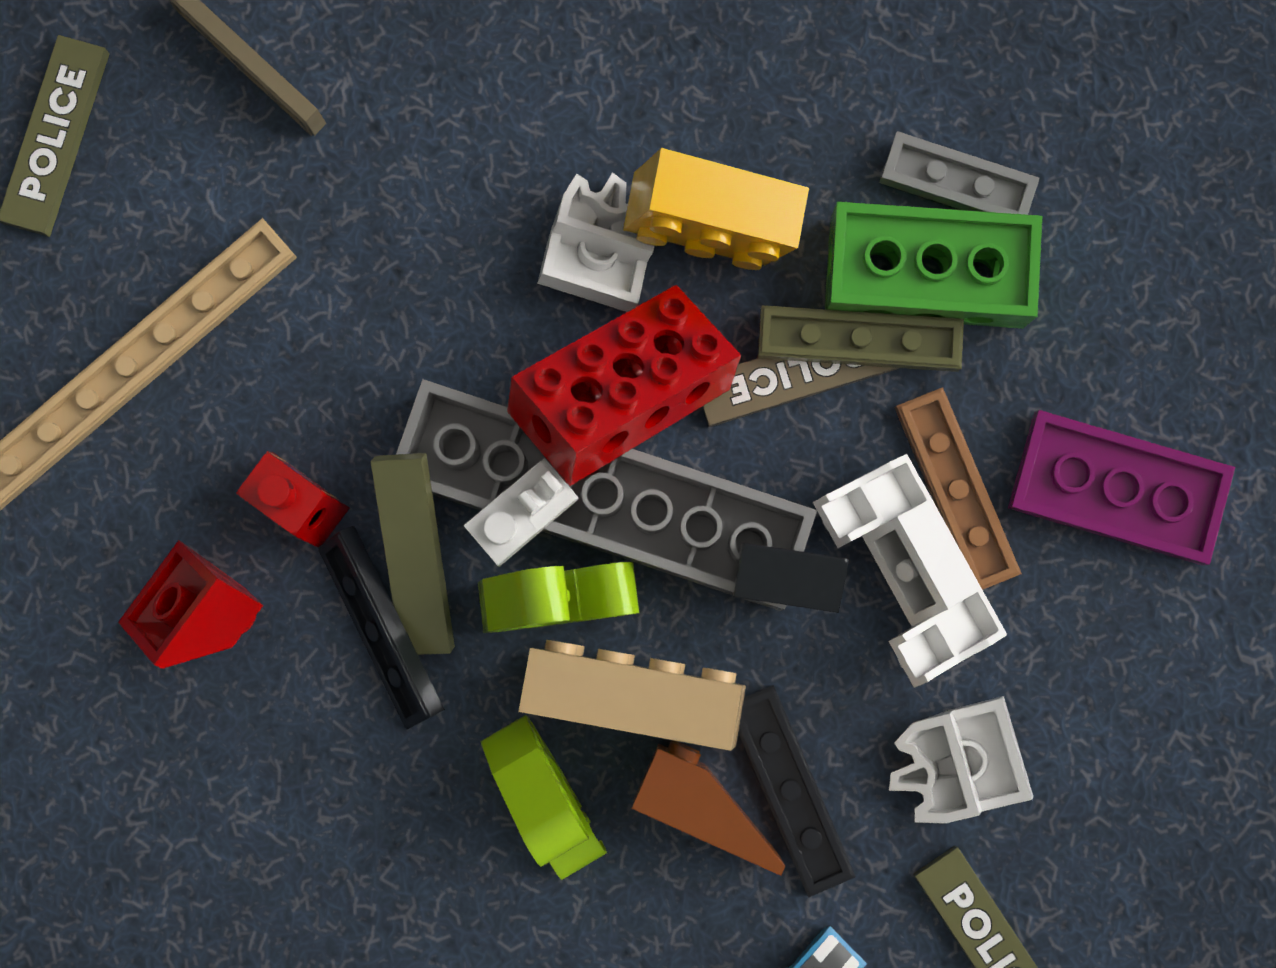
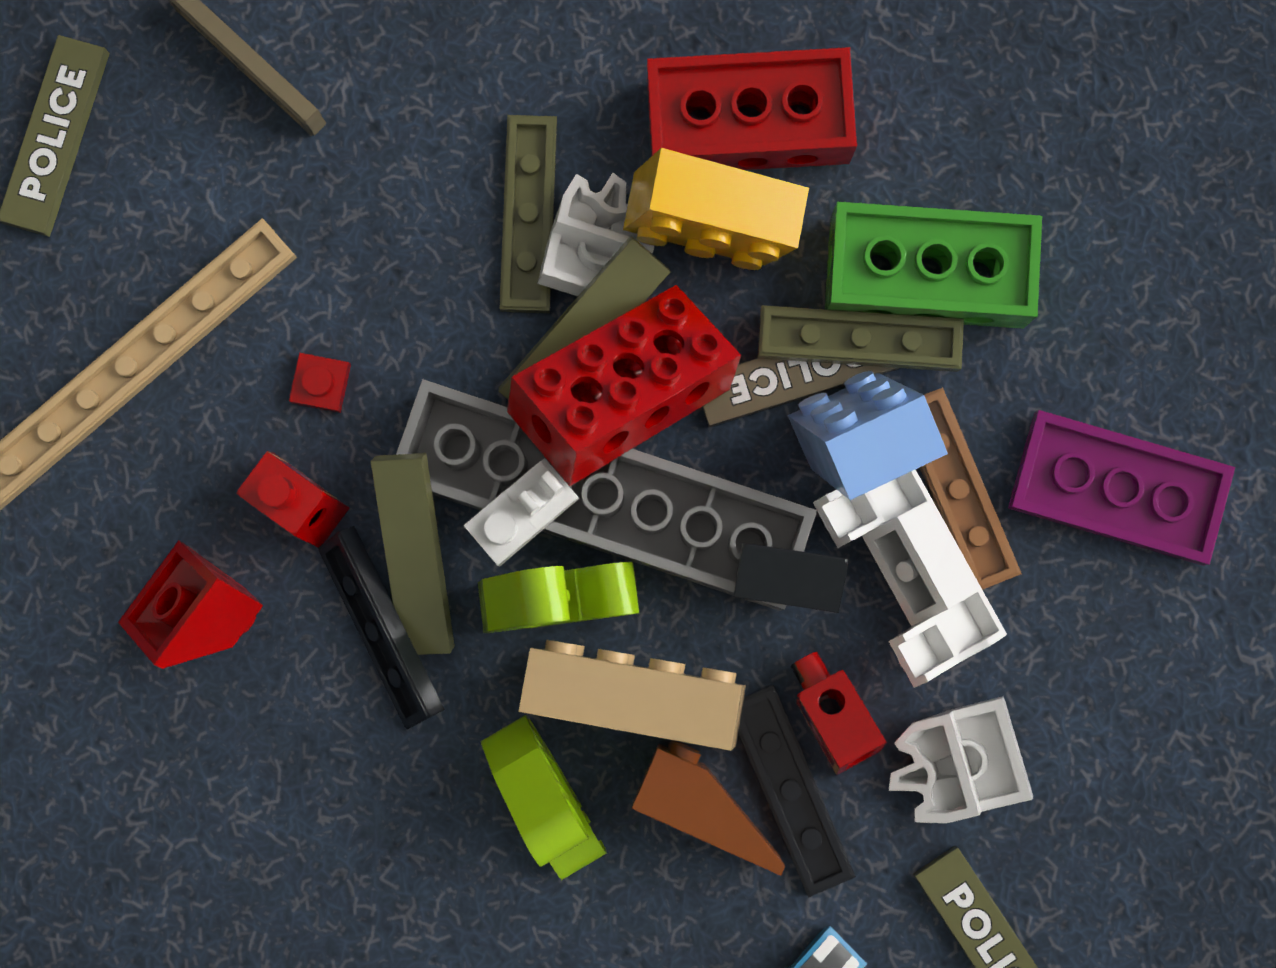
(320, 382): none -> red plate
(527, 211): none -> olive tile
(616, 289): none -> olive tile
(762, 82): none -> red brick
(843, 736): none -> red torso
(866, 433): none -> light blue brick
(956, 177): light grey plate -> none

